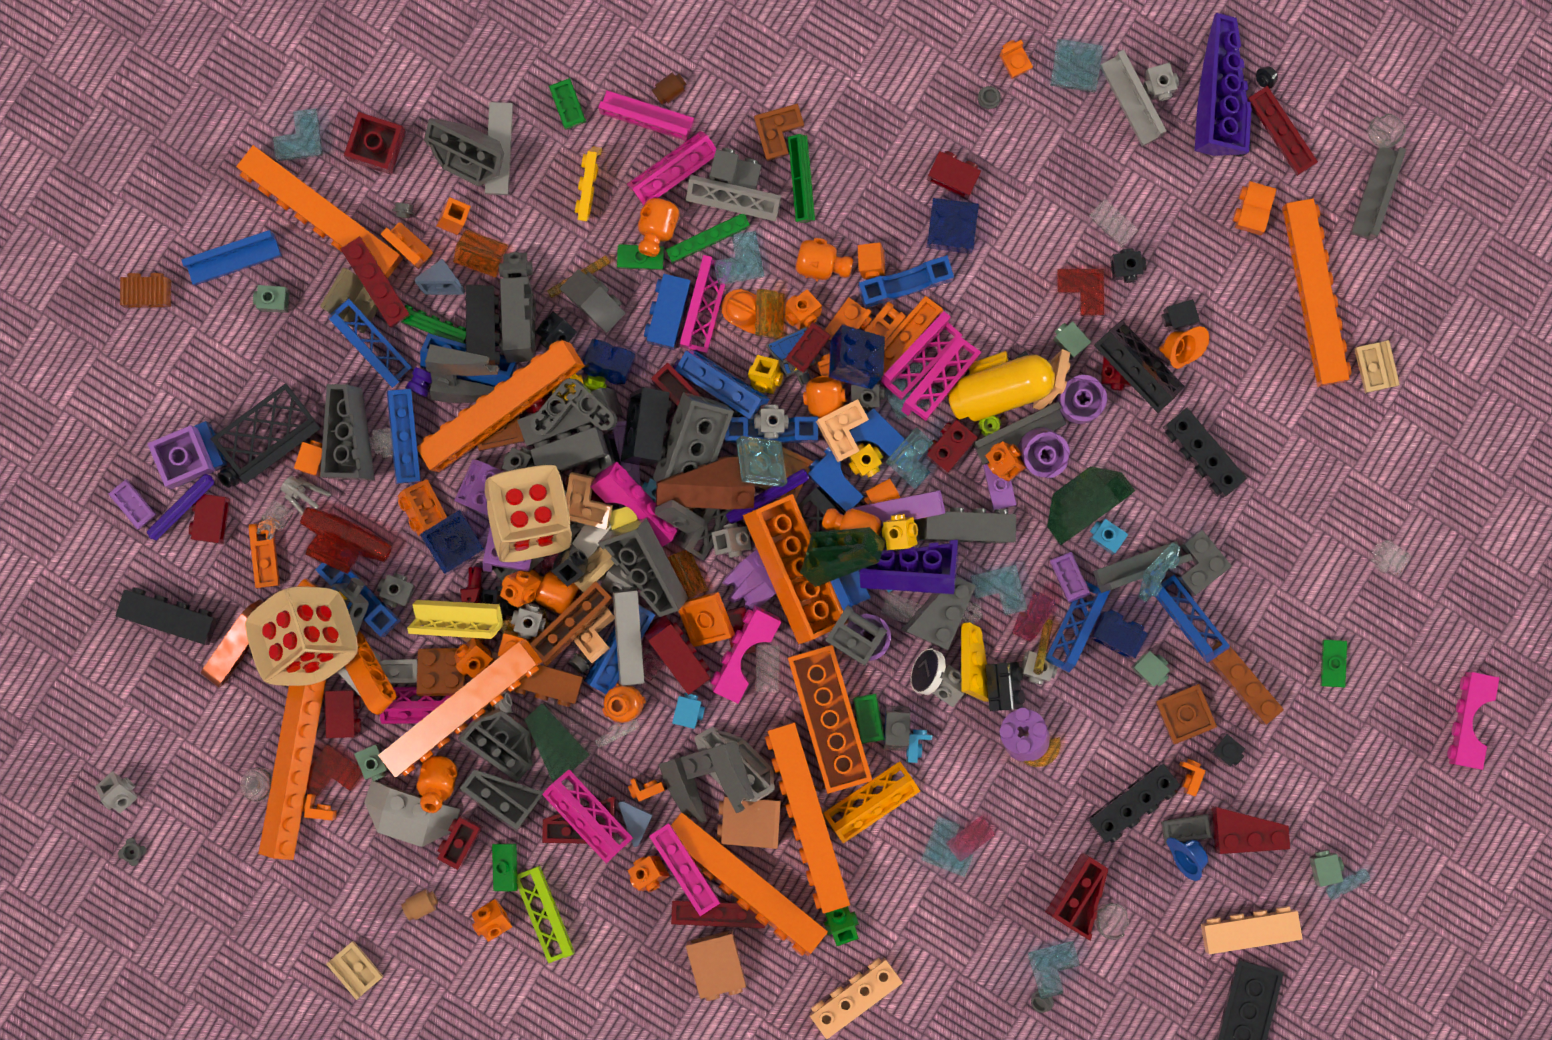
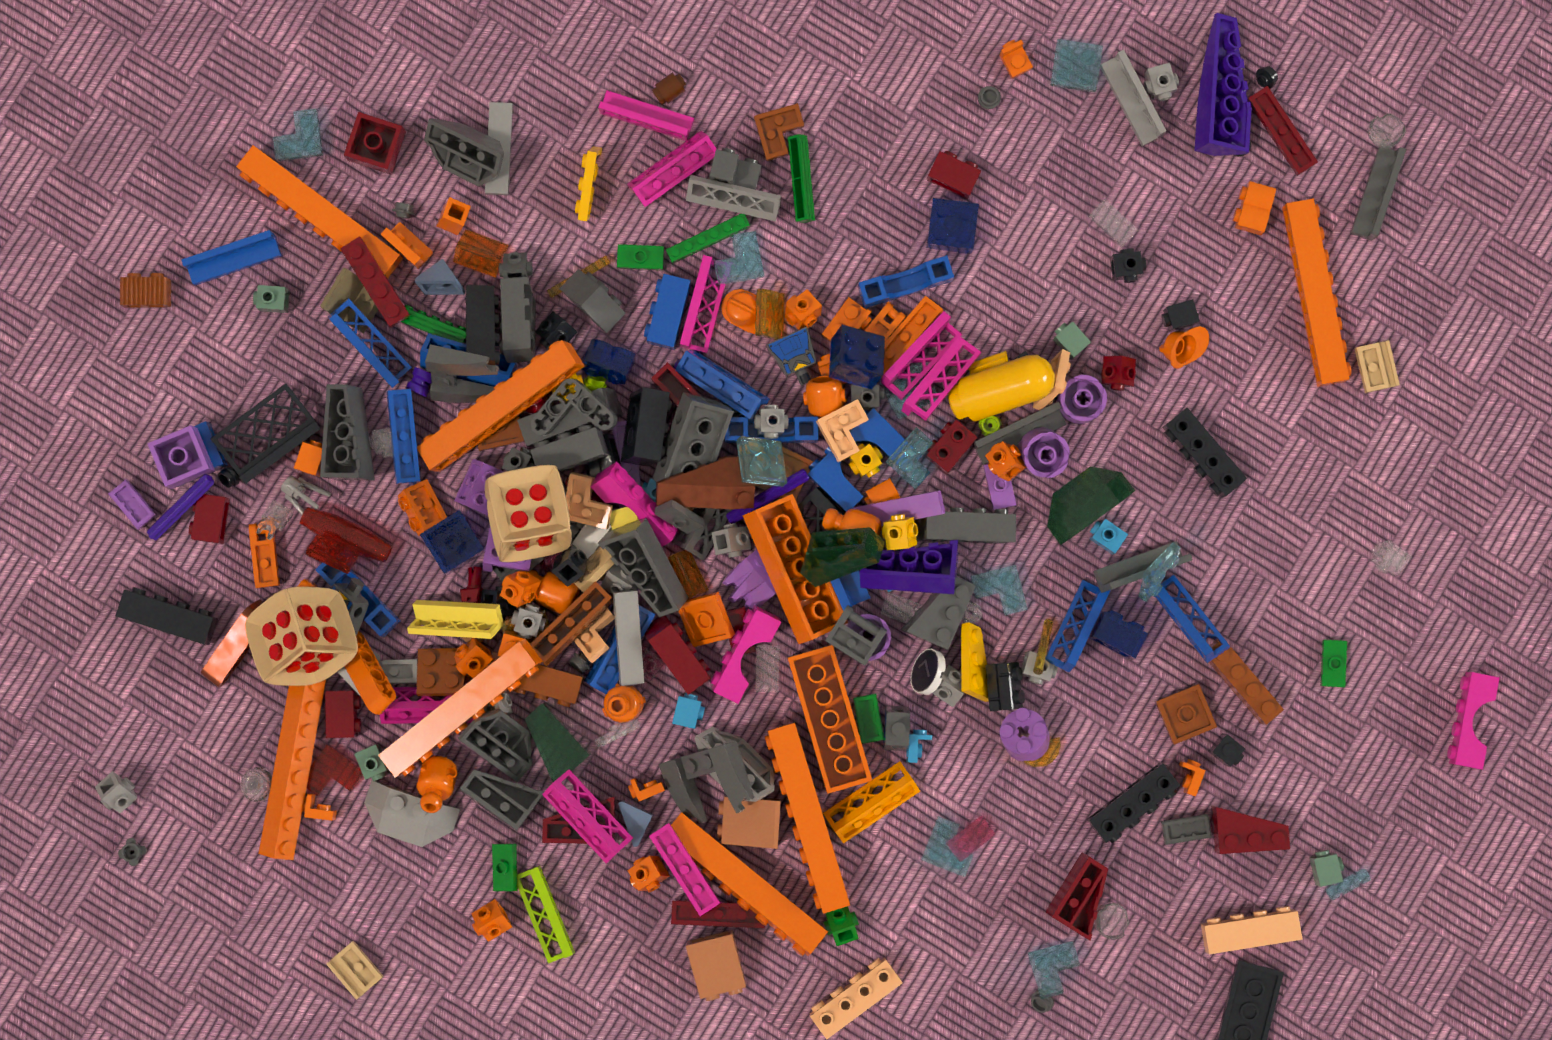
(404, 592): dark grey brick -> none
(419, 905): medium nougat brick -> none
(459, 843): dark red brick -> none
(567, 104): green plate -> none
(656, 224): orange piece -> none
(765, 374): yellow brick -> none
(808, 347): dark red plate -> none
(819, 260): orange piece -> none
(871, 260): orange brick -> none
(1032, 621): clear pink slope -> none
(1070, 577): medium lavender plate -> none
(1087, 283): clear red plate -> none
(1131, 366): black fence -> none
(1152, 669): sand green brick -> none
(1188, 857): blue piece -> none
(1207, 561): dark grey brick -> none

